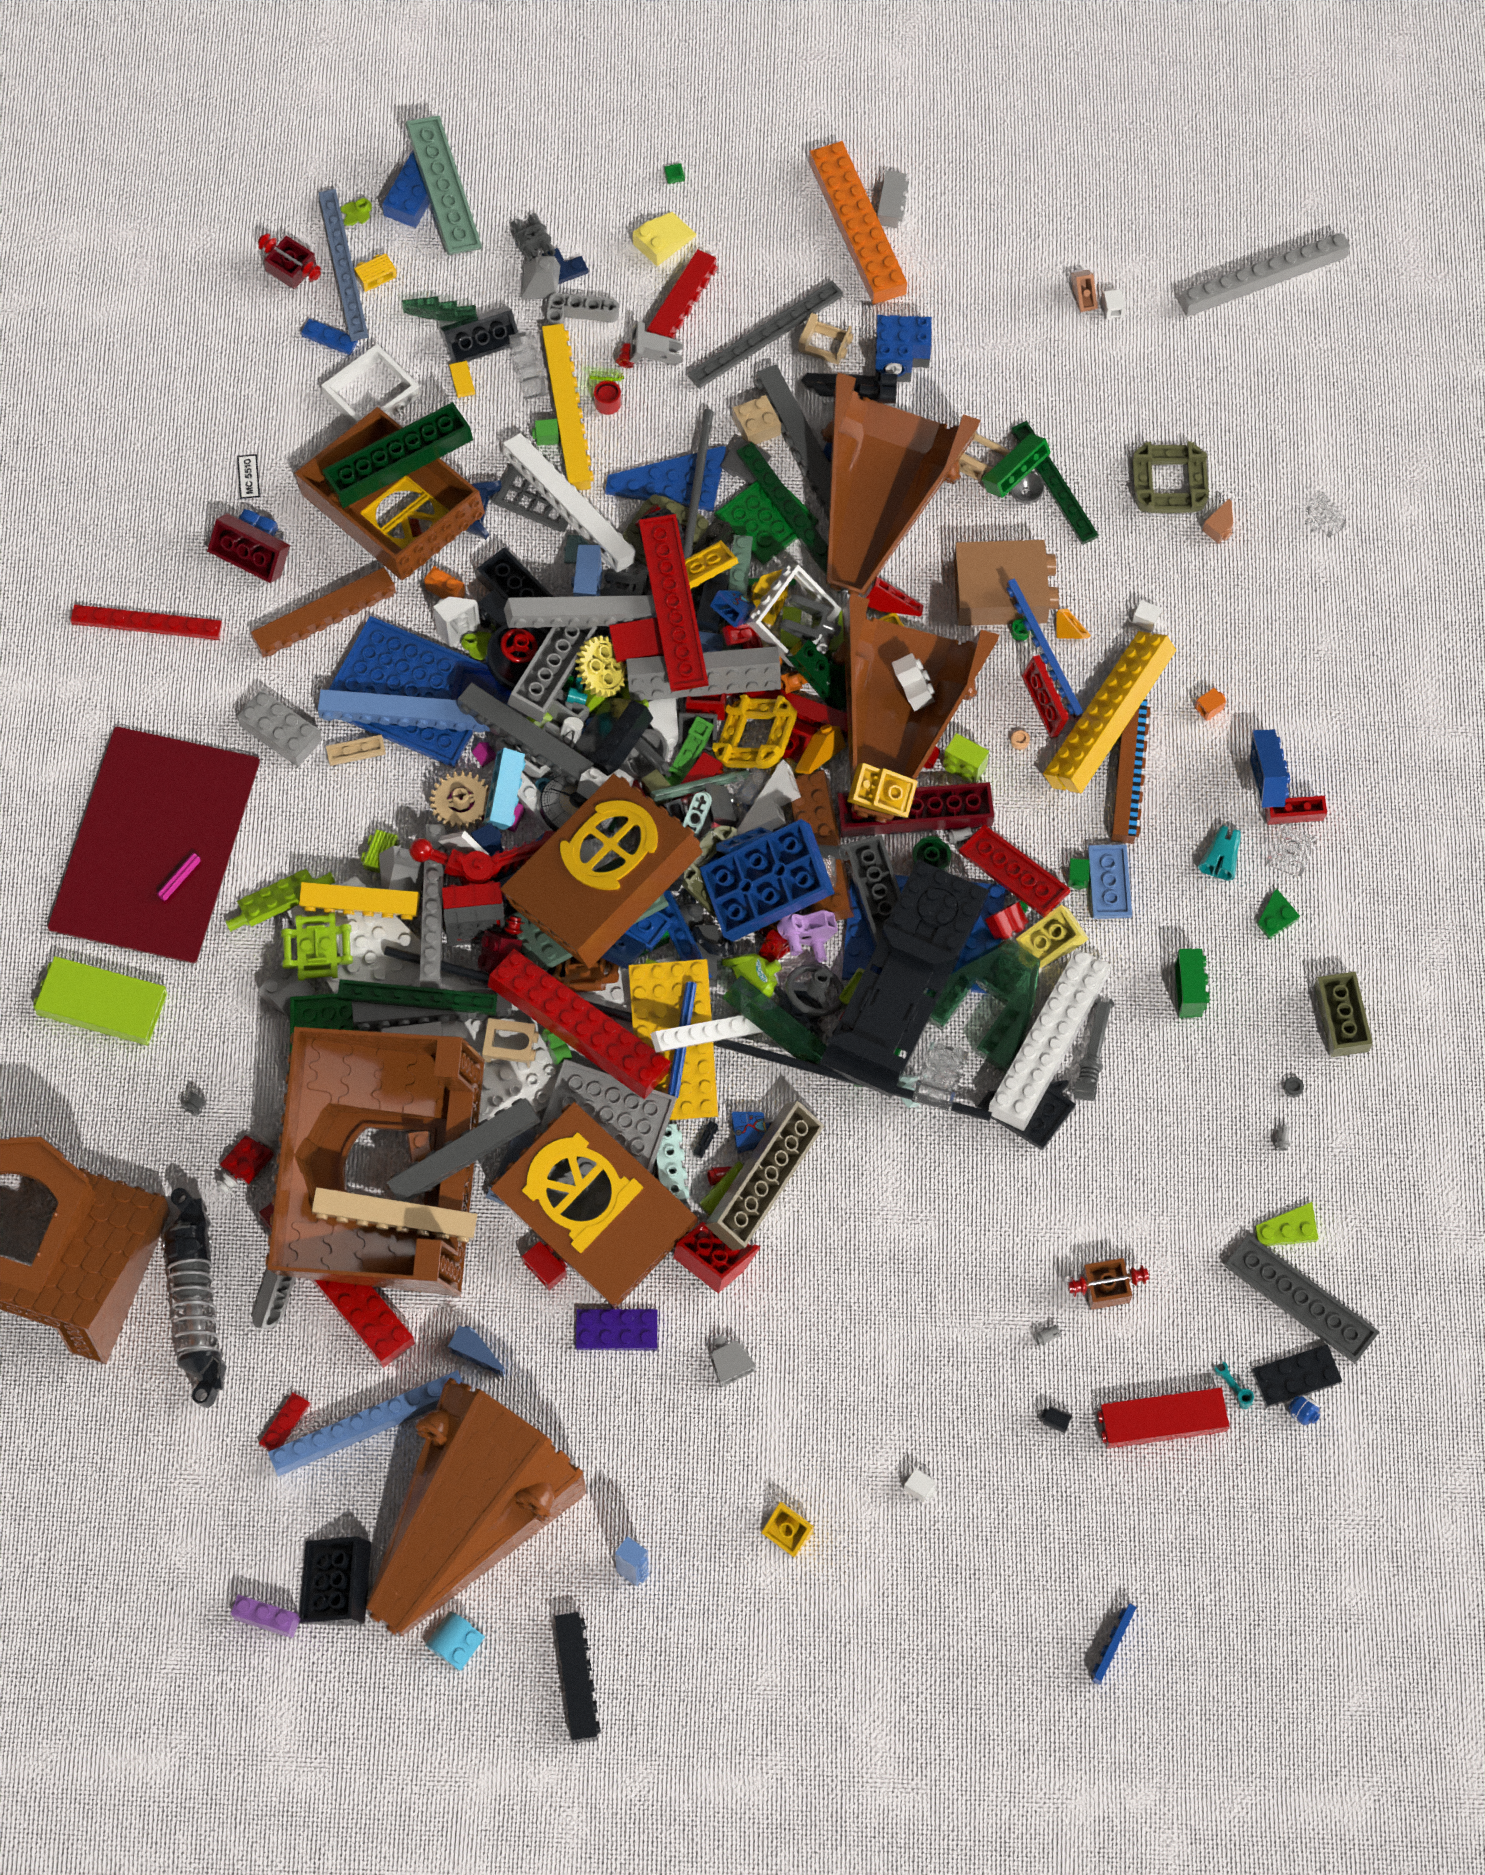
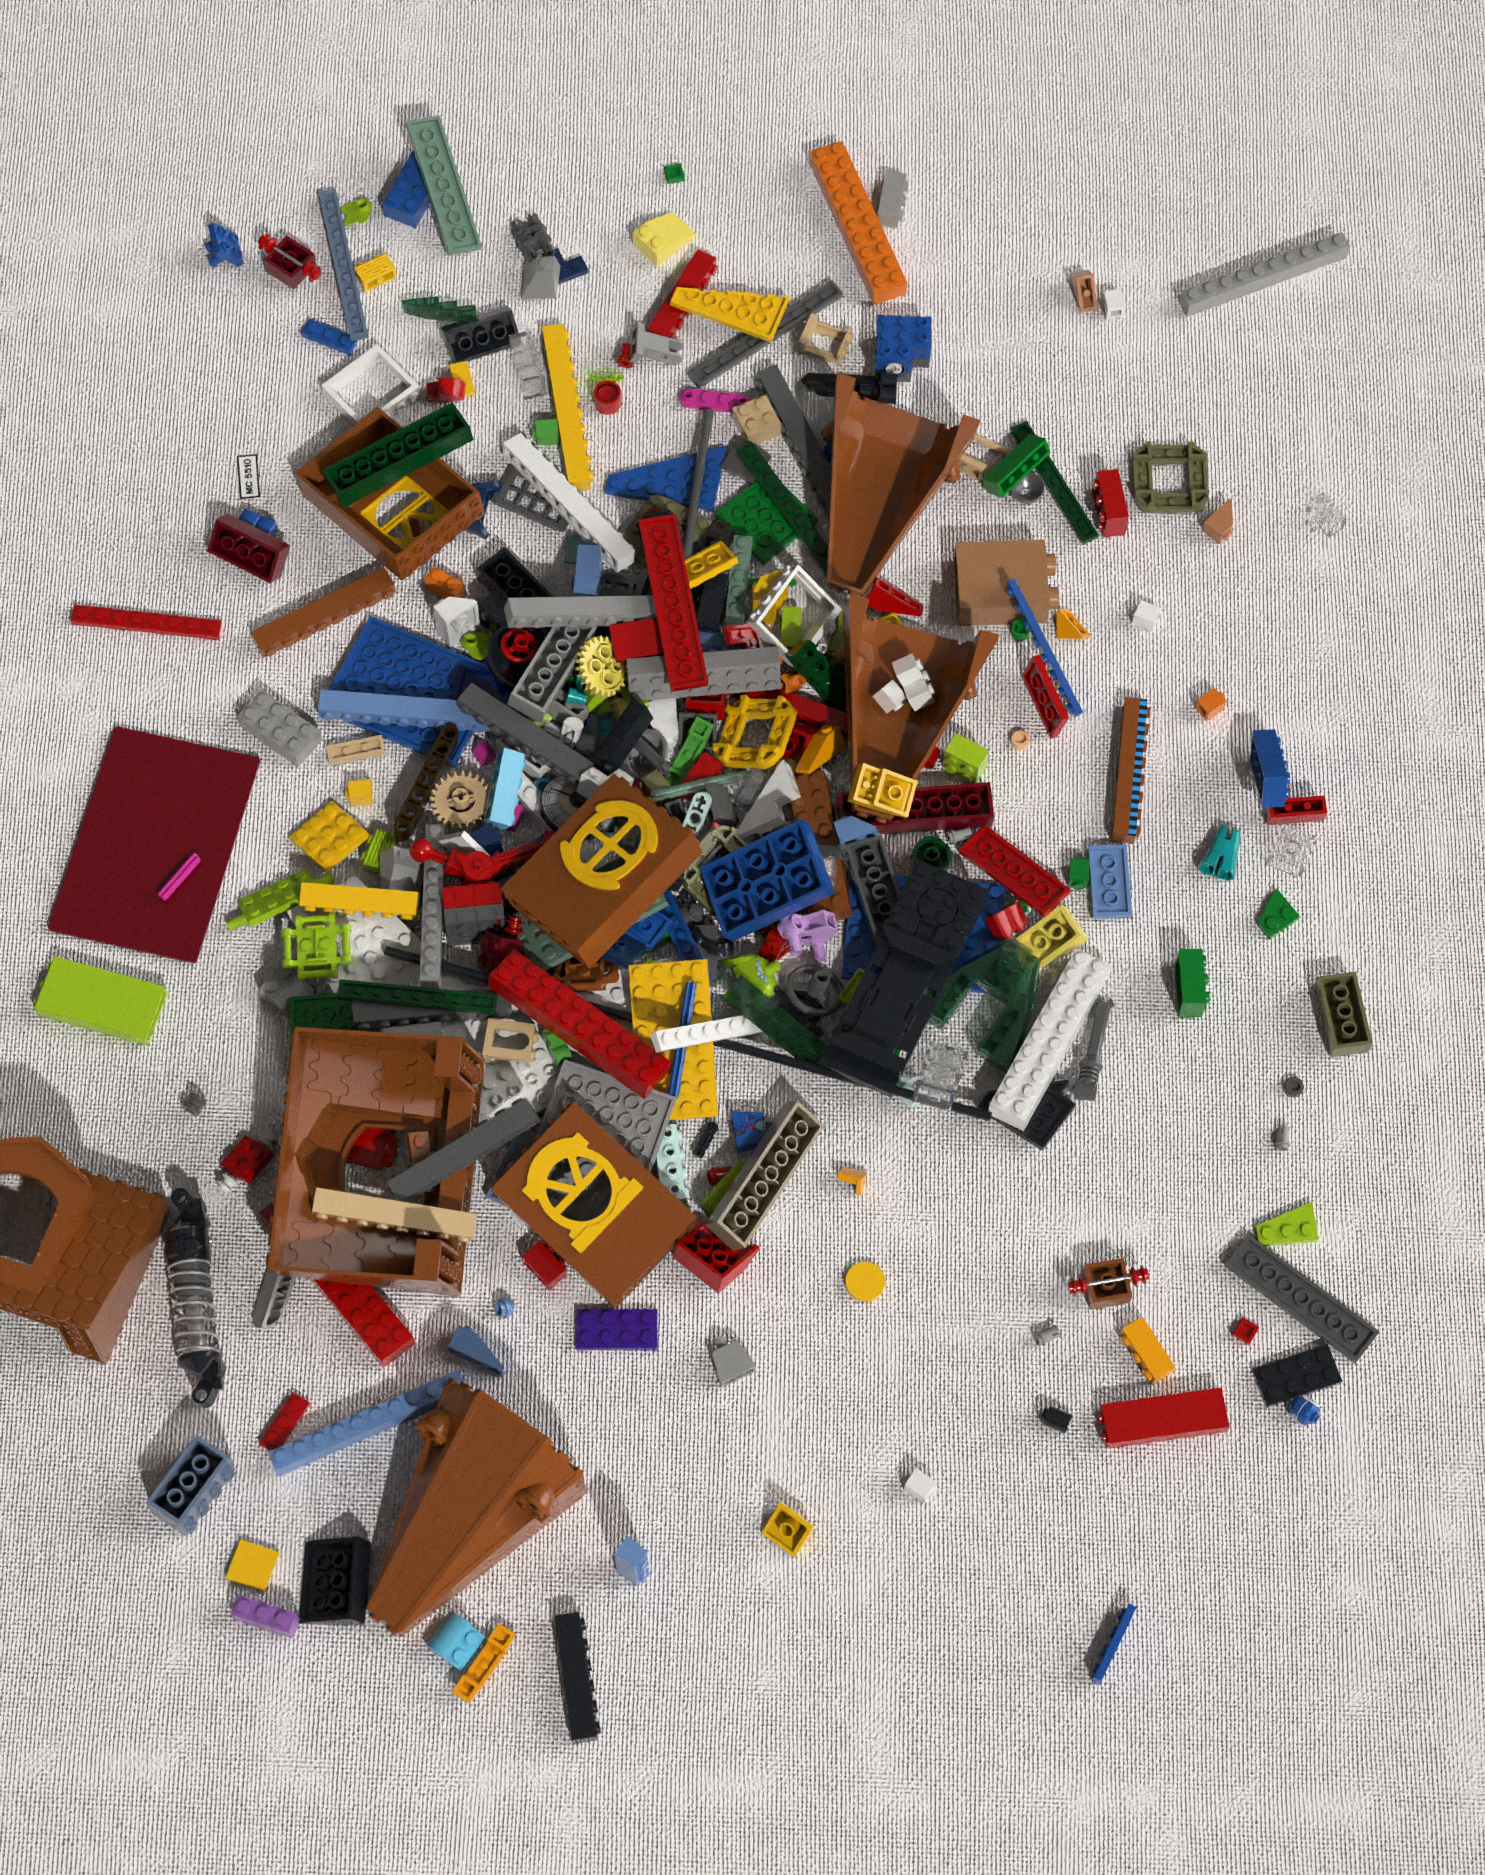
(191, 1486): none -> sand blue brick
(225, 246): none -> blue plate
(252, 1565): none -> yellow tile
(329, 836): none -> yellow plate
(359, 792): none -> yellow brick
(374, 1149): none -> red piece
(424, 790): none -> dark brown beam
(445, 389): none -> red brick
(484, 1664): none -> light orange slope
(504, 1307): none -> medium blue plate
(606, 309): light grey beam -> none
(711, 400): none -> dark pink plate
(733, 607): blue torso -> none
(738, 310): none -> yellow wing
(739, 841): blue plate -> none
(820, 623): dark grey piece -> none
(853, 829): none -> medium blue slope
(853, 1176): none -> light orange tile
(865, 1281): none -> yellow tile
(890, 697): none -> white brick
(1109, 712): yellow piece -> none
(1110, 503): none -> red brick
(1147, 1351): none -> light orange brick
(1242, 1394): teal brick -> none
(1245, 1331): none -> red tile

